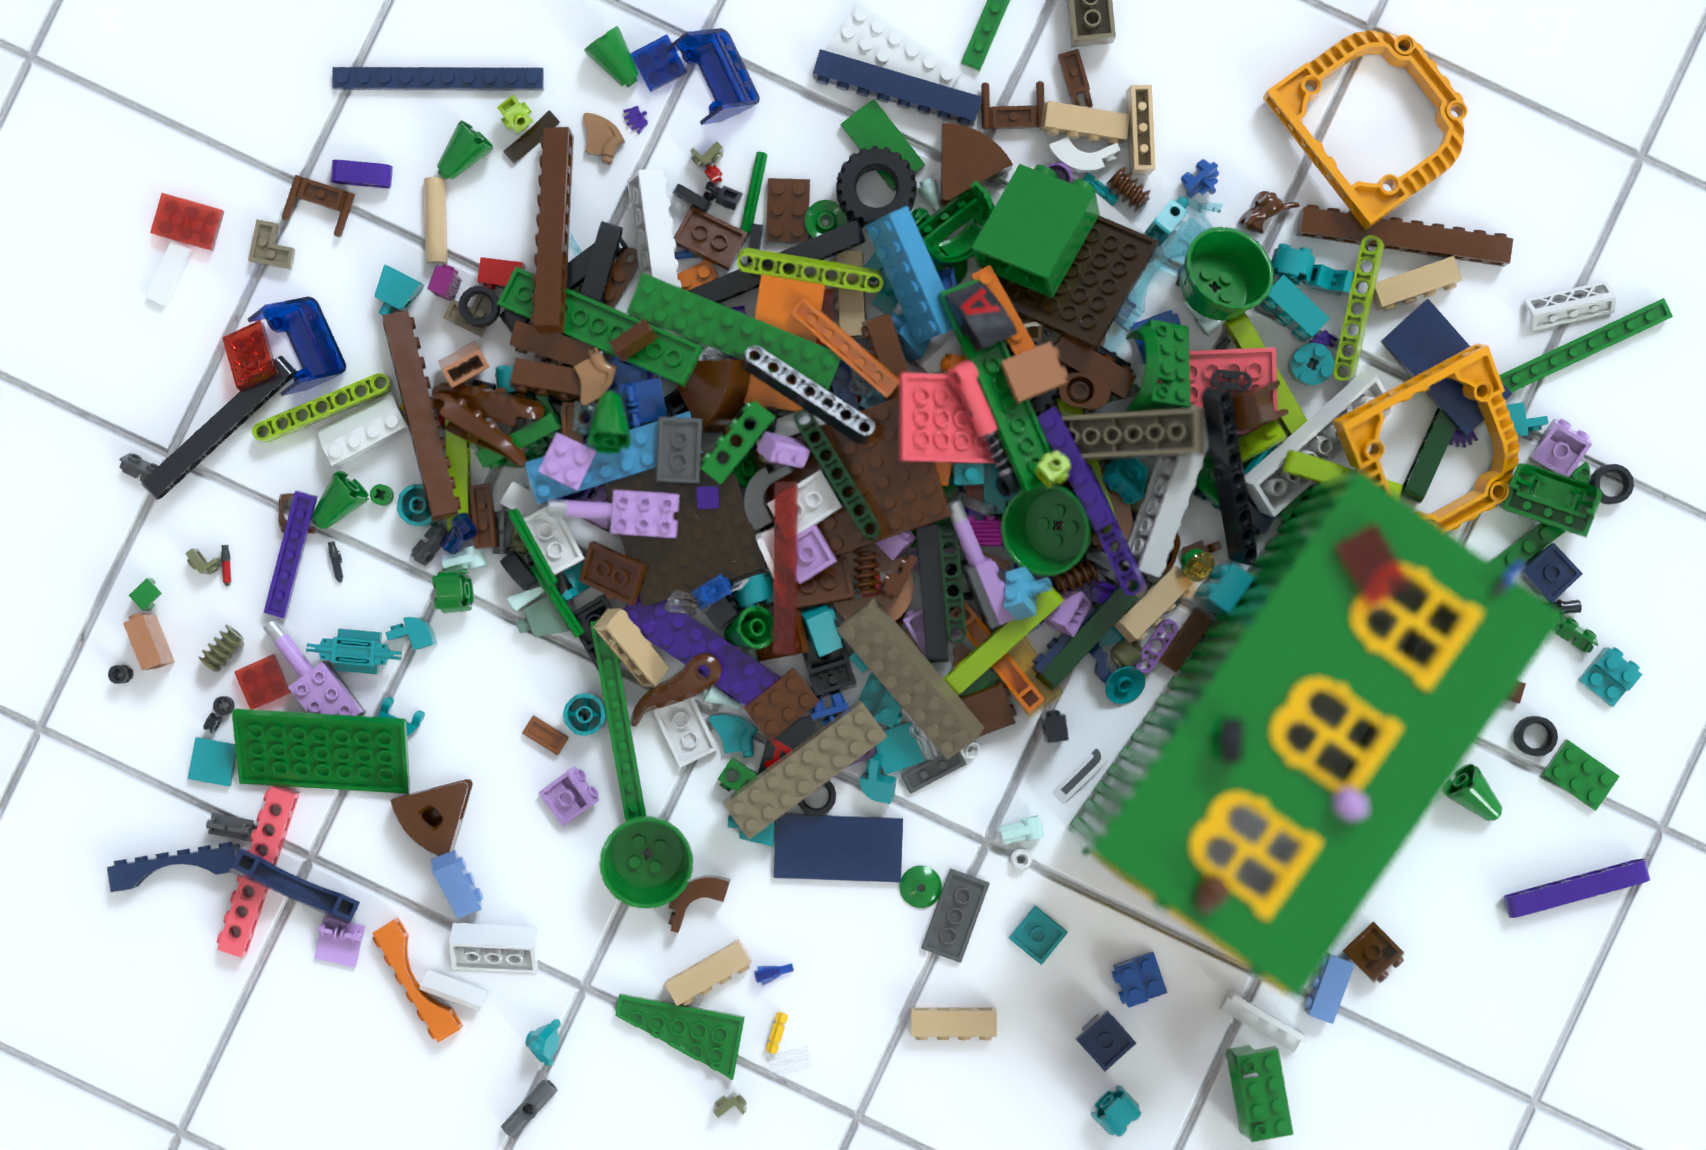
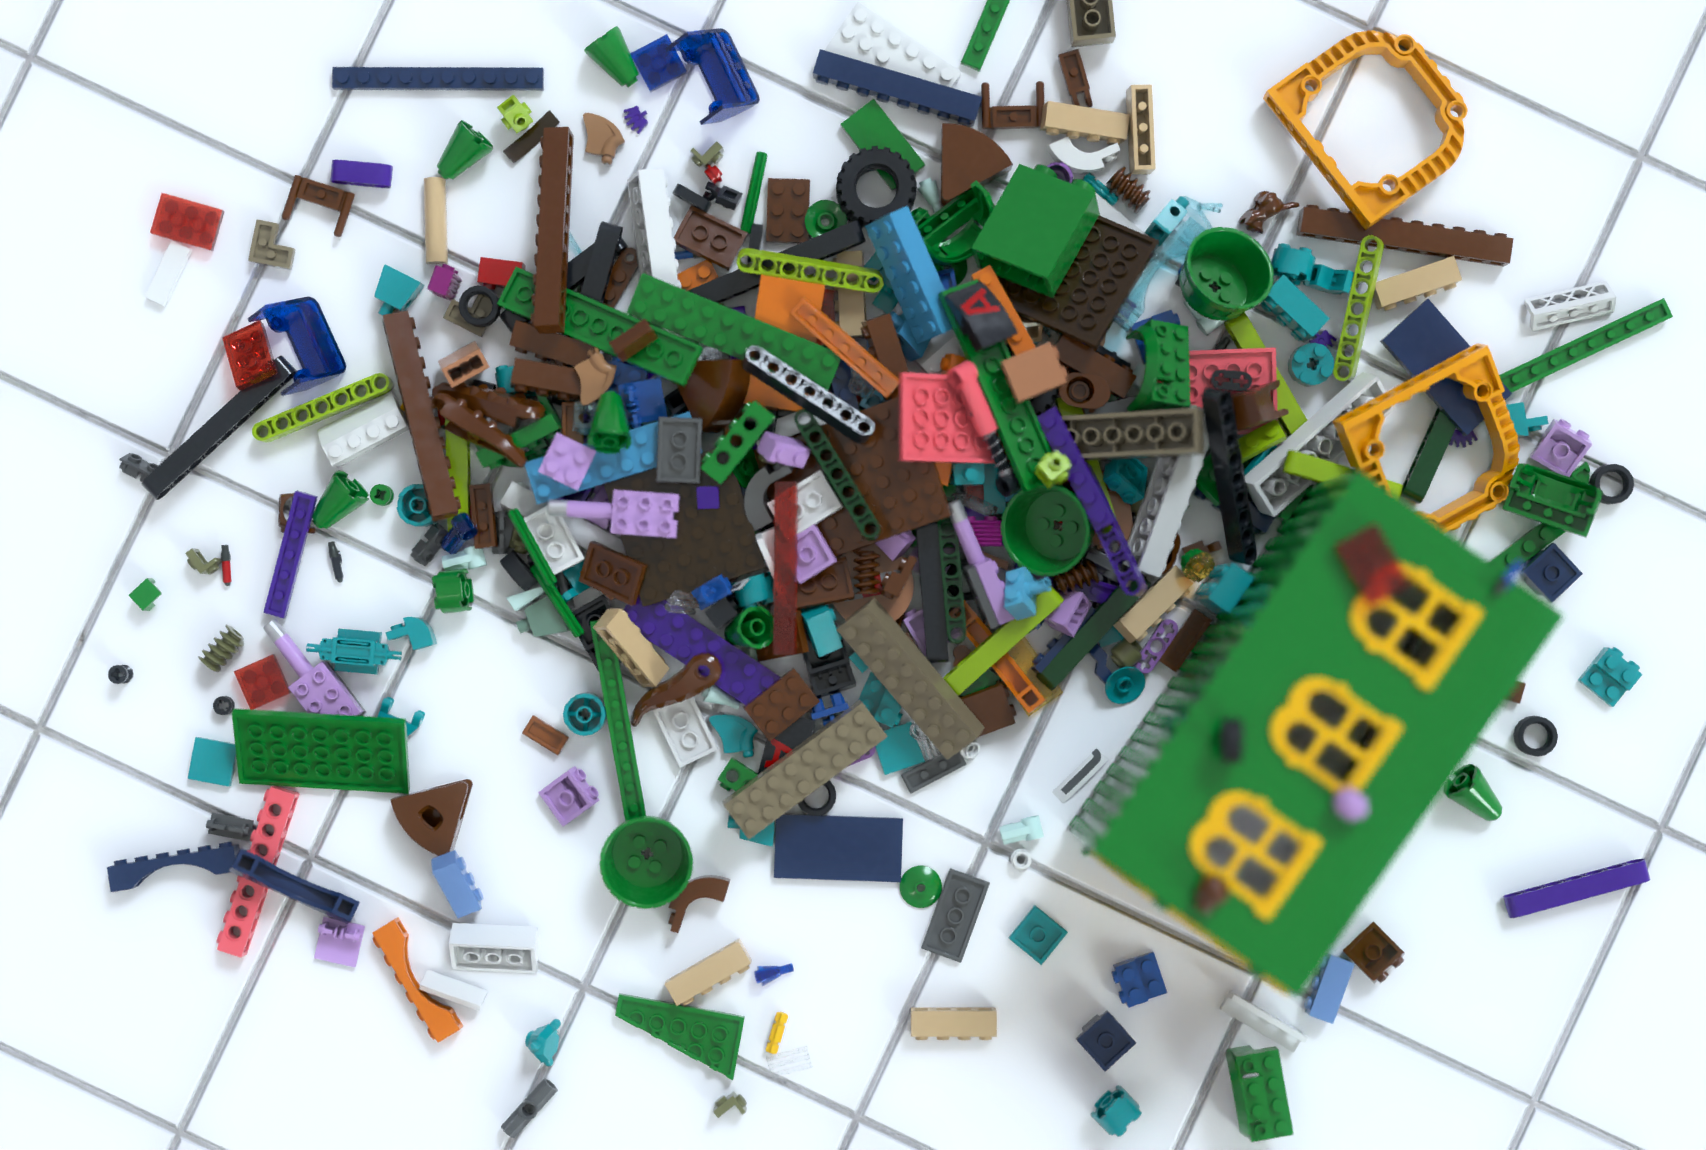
(148, 641): nougat brick -> none
(212, 723): black bush -> none
(877, 786): teal brick -> none
(1054, 726): black brick -> none
(1204, 181): blue hips -> none
(1565, 607): black axle -> none
(1580, 775): green plate -> none
(1584, 638): green hinge -> none

